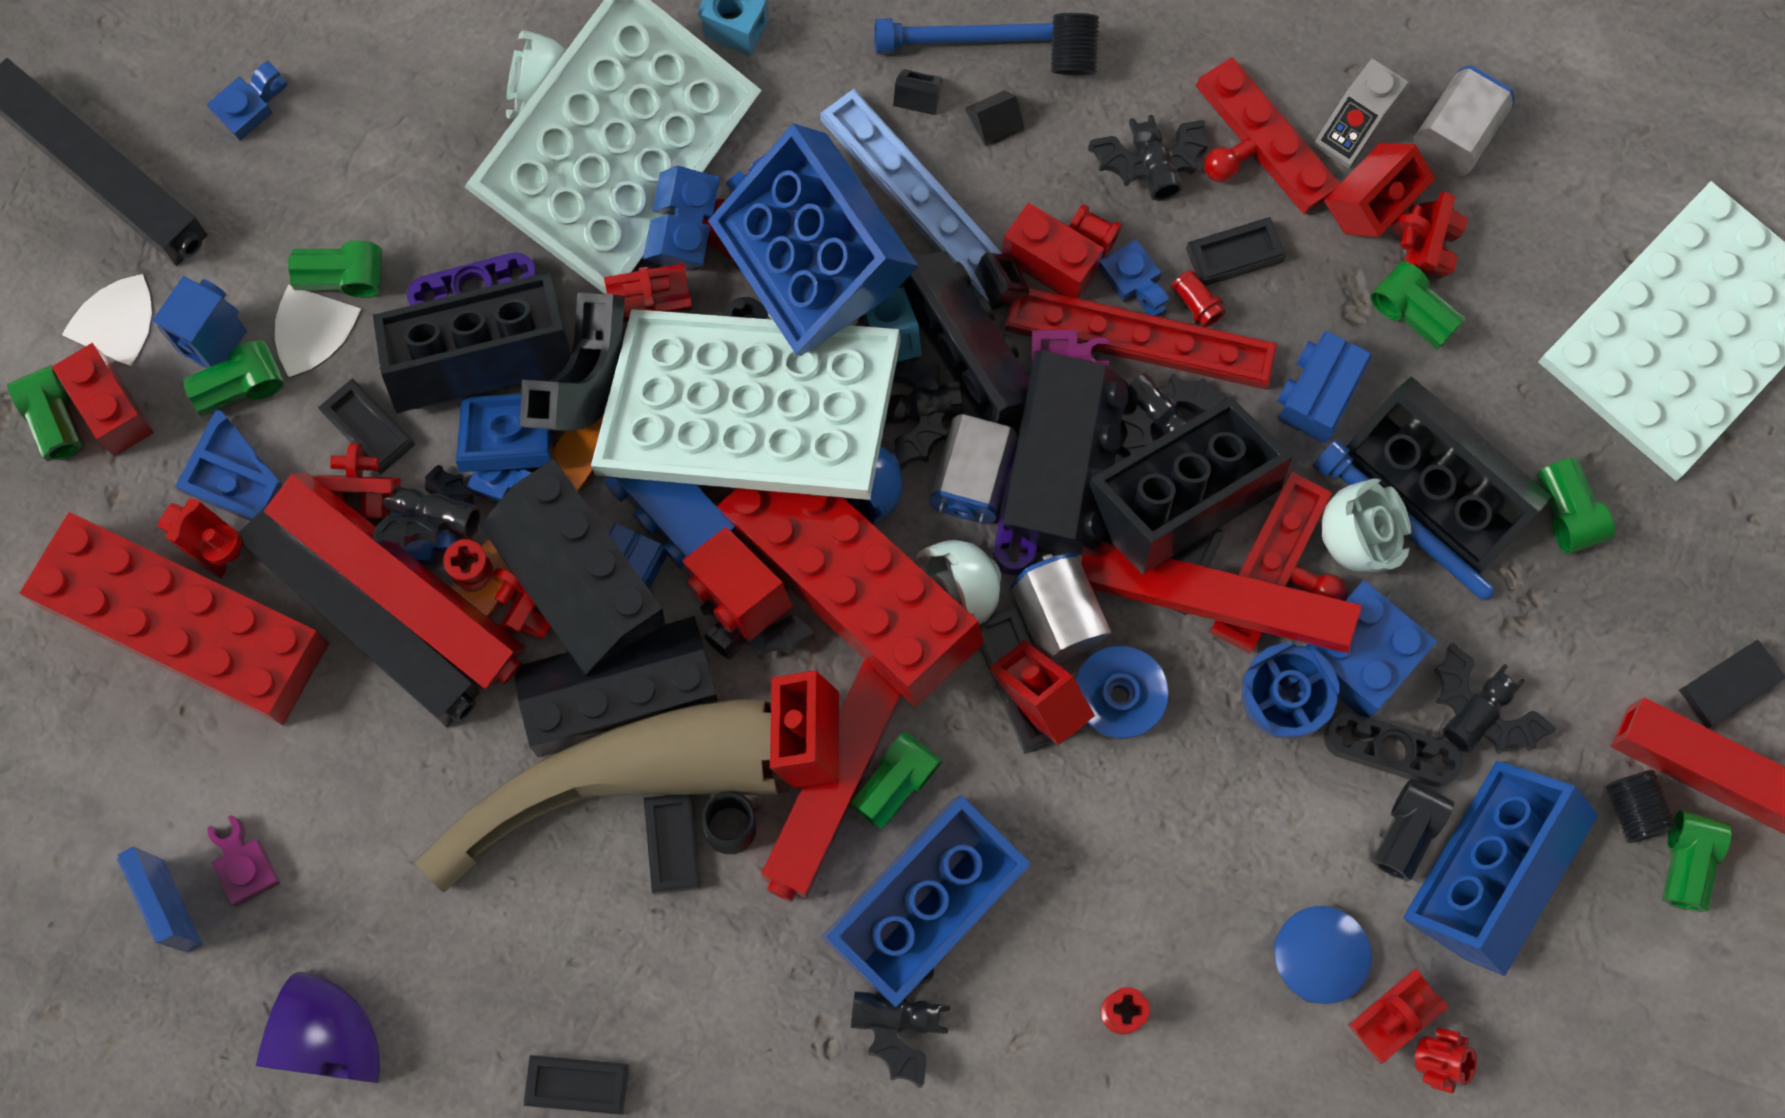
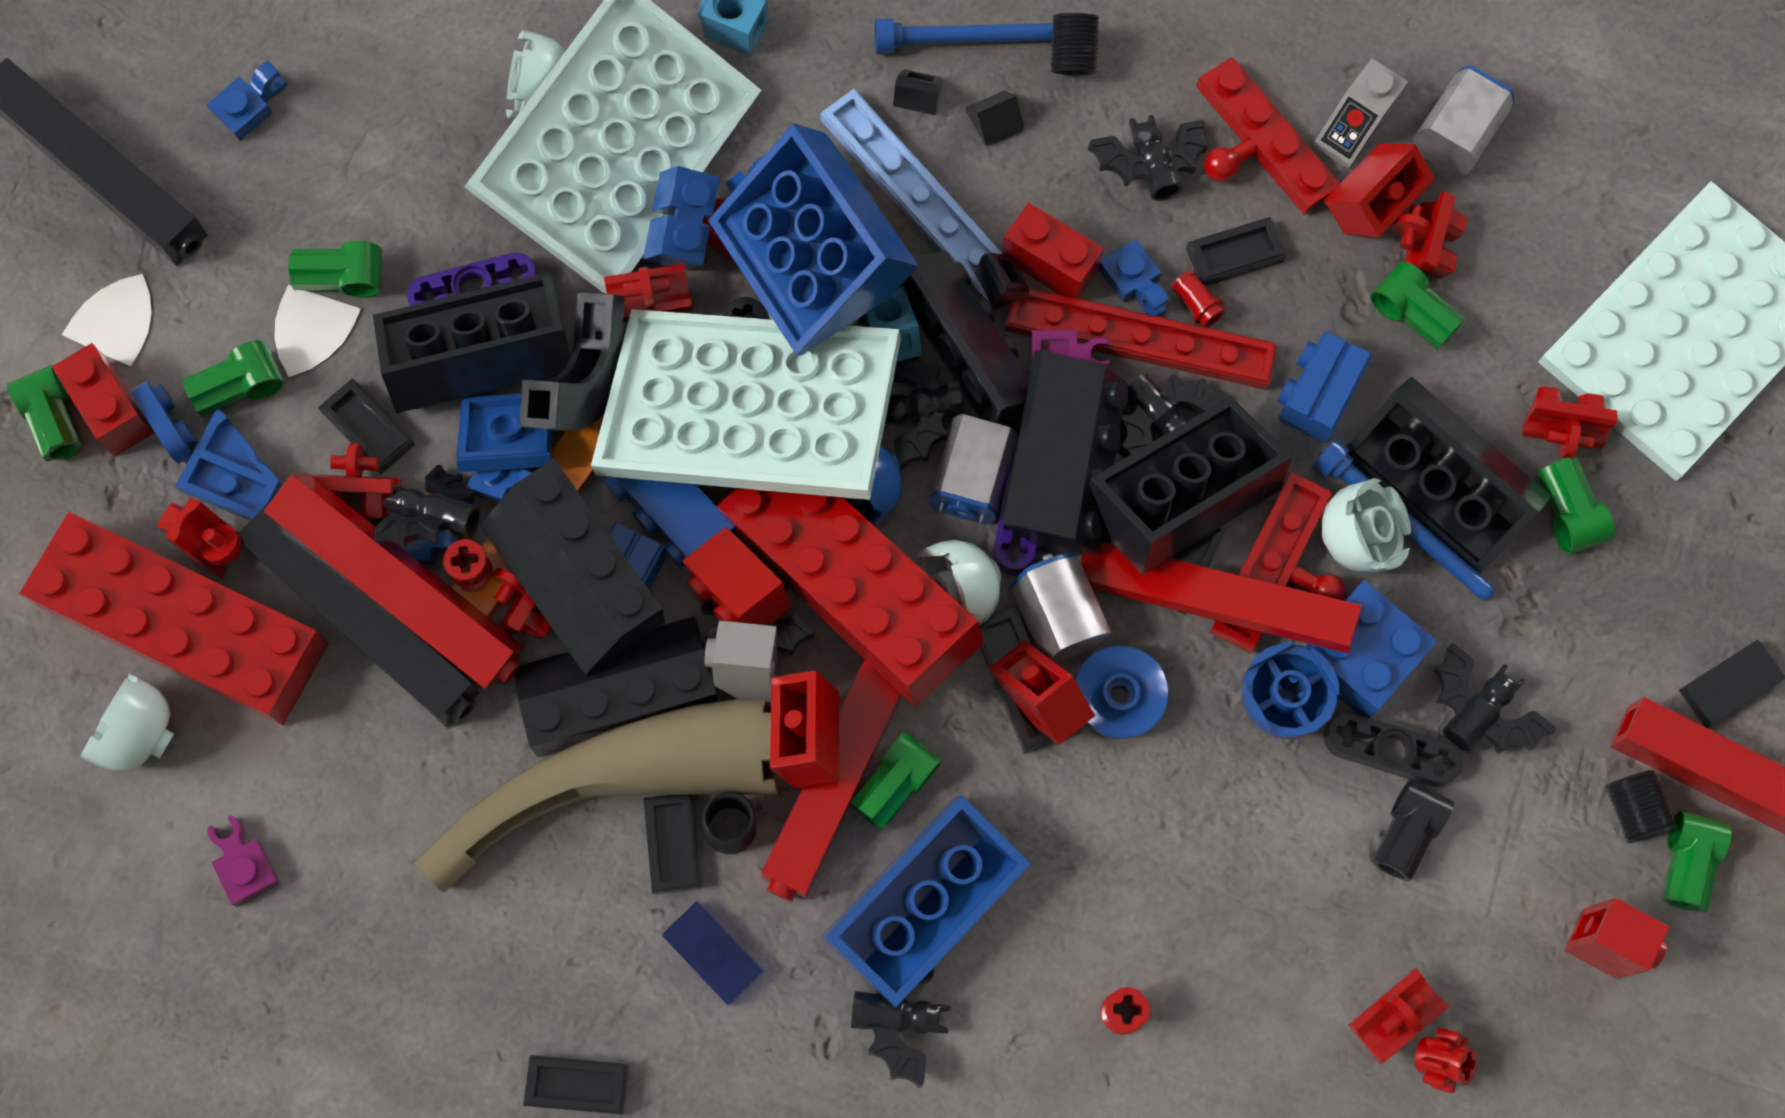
(130, 727): none -> light aqua cylinder
(159, 900): blue tile -> none
(173, 435): none -> blue plate
(200, 322): blue brick -> none
(319, 1032): dark purple brick -> none
(712, 953): none -> clear blue plate
(743, 659): none -> light grey slope
(1096, 228): red bush -> none
(1322, 955): blue dish -> none
(1501, 866): blue slope -> none
(1568, 423): none -> red hips
(1618, 939): none -> red brick

